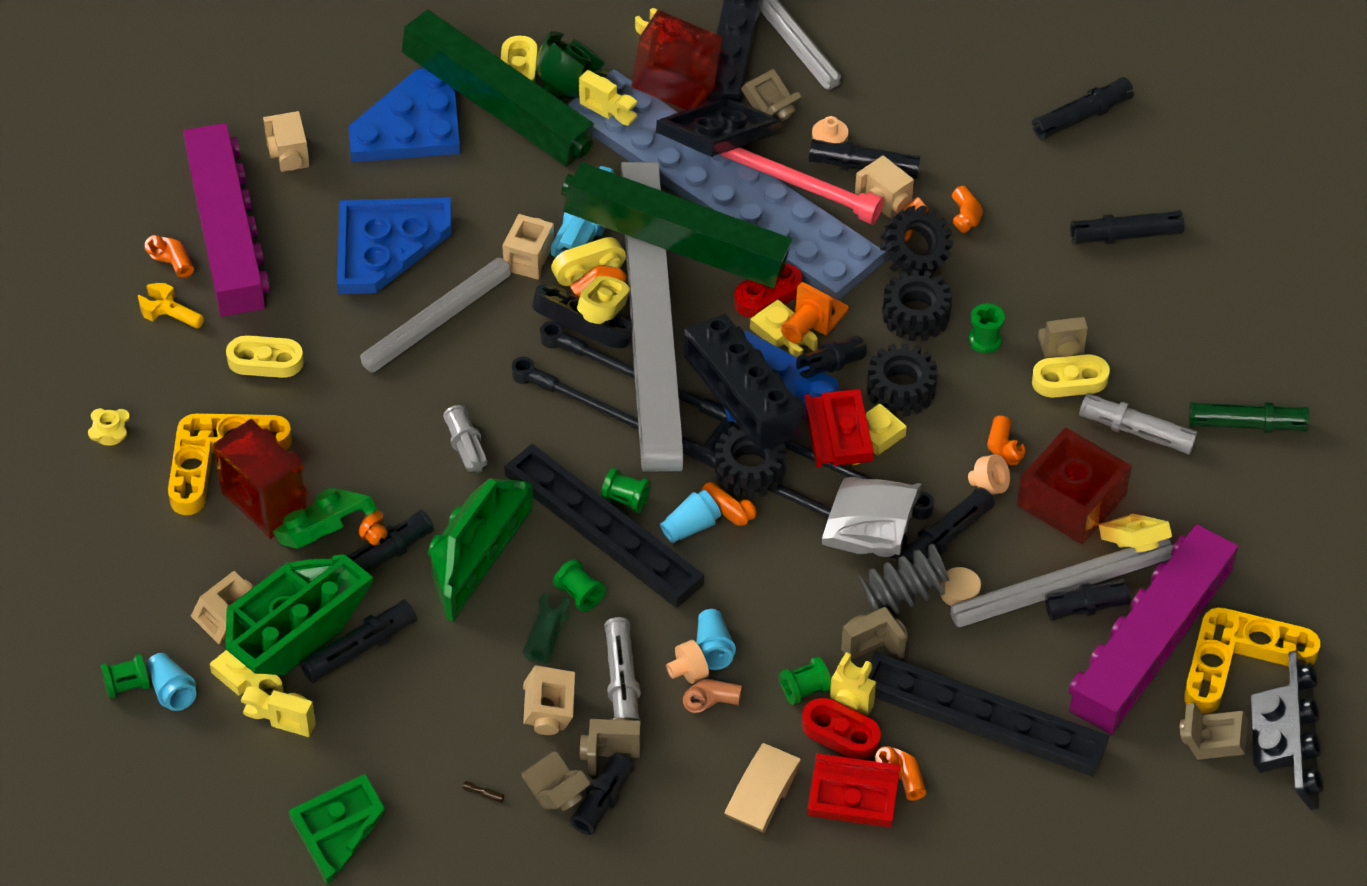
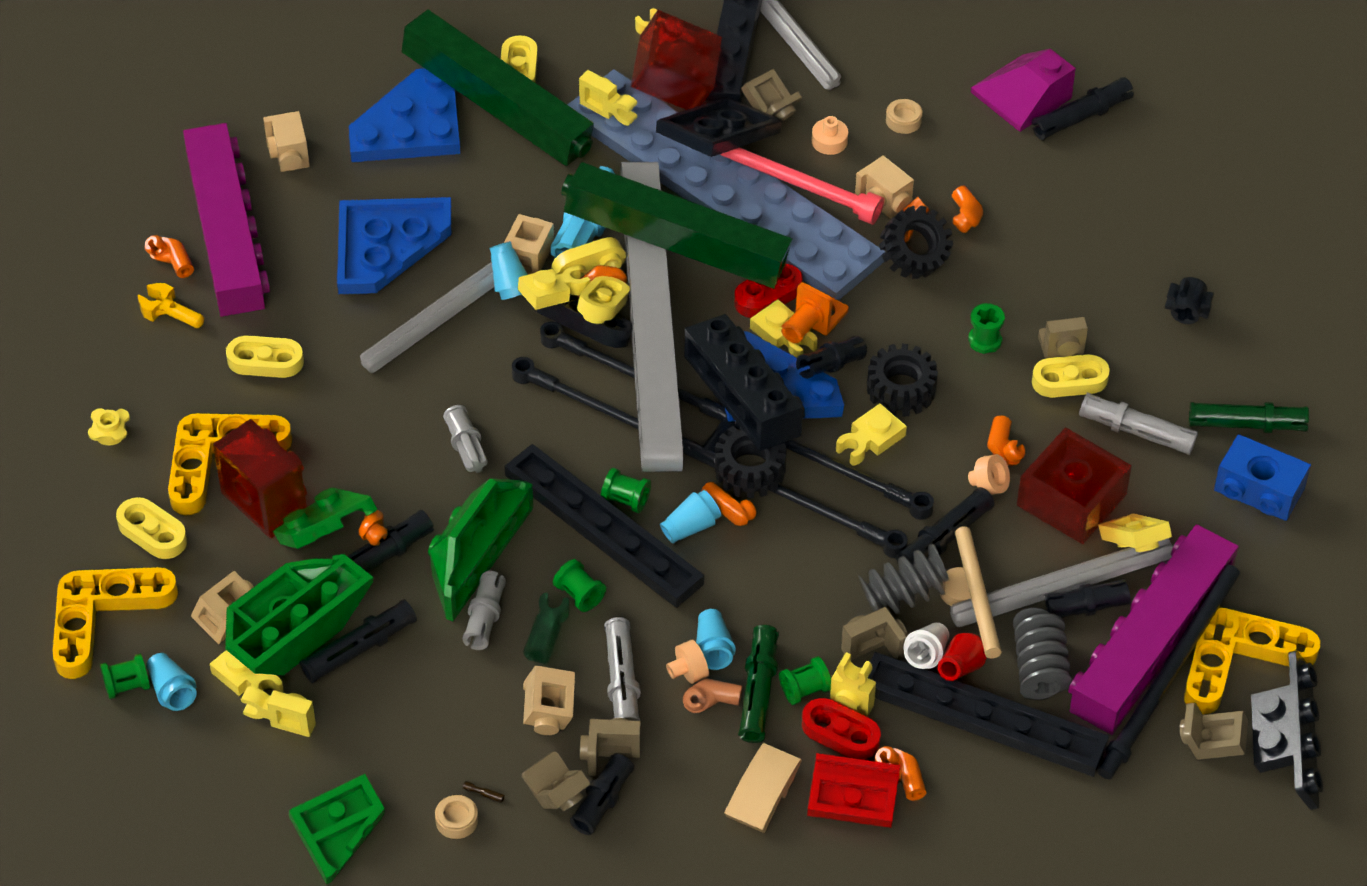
(87, 603): none -> yellow beam
(154, 530): none -> light yellow plate
(456, 816): none -> tan tile
(484, 610): none -> light grey pin
(506, 270): none -> medium azure cone
(549, 289): none -> light yellow plate
(564, 63): dark green cylinder -> none
(760, 668): none -> dark green pin
(838, 428): red plate -> none
(857, 157): black pin -> none
(870, 516): light grey slope -> none
(904, 116): none -> tan tile
(916, 289): black tyre -> none
(926, 646): none -> white cone
(962, 656): none -> red cone
(978, 593): none -> tan bar
(1027, 87): none -> magenta slope
(1041, 653): none -> dark grey piece
(1119, 750): none -> black bar
(1135, 226): black pin -> none
(1189, 300): none -> black gear
(1262, 477): none -> blue brick

